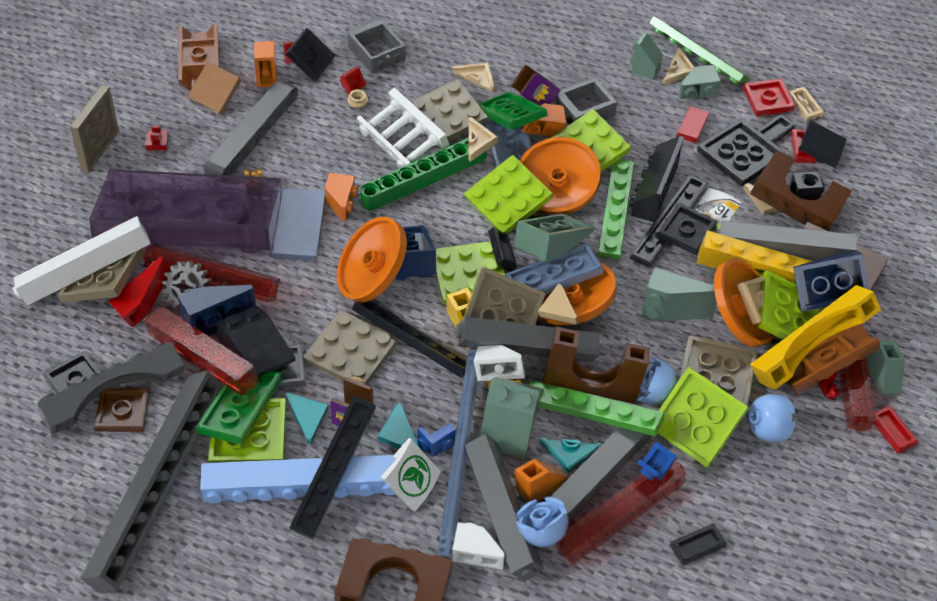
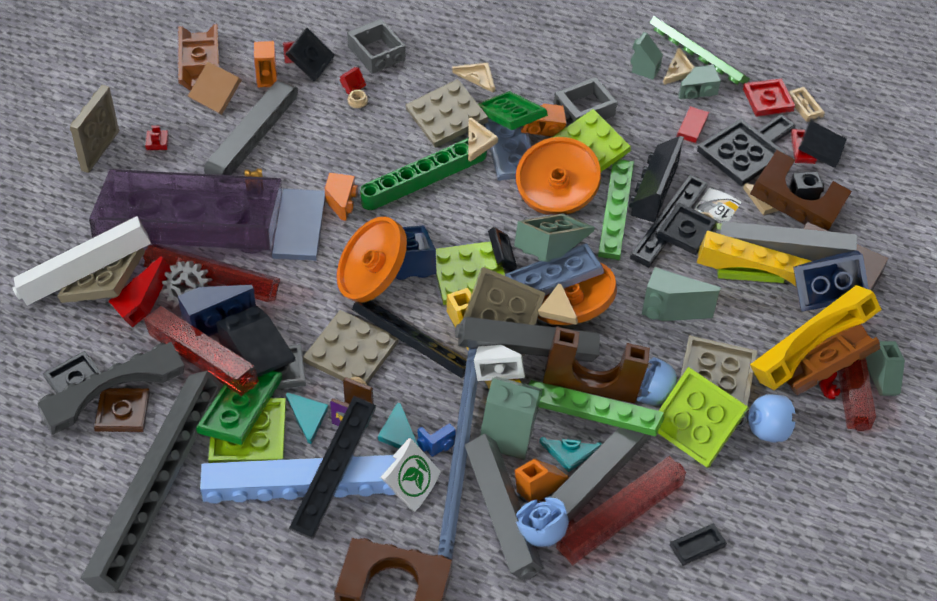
(410, 114): white fence -> none
(476, 547): white slope -> none
(508, 195): lime plate -> none
(535, 86): piece -> none
(657, 462): blue bracket -> none
(731, 304): orange dish -> none
(752, 297): tan tile -> none
(781, 306): lime plate -> none
(894, 430): red tile -> none

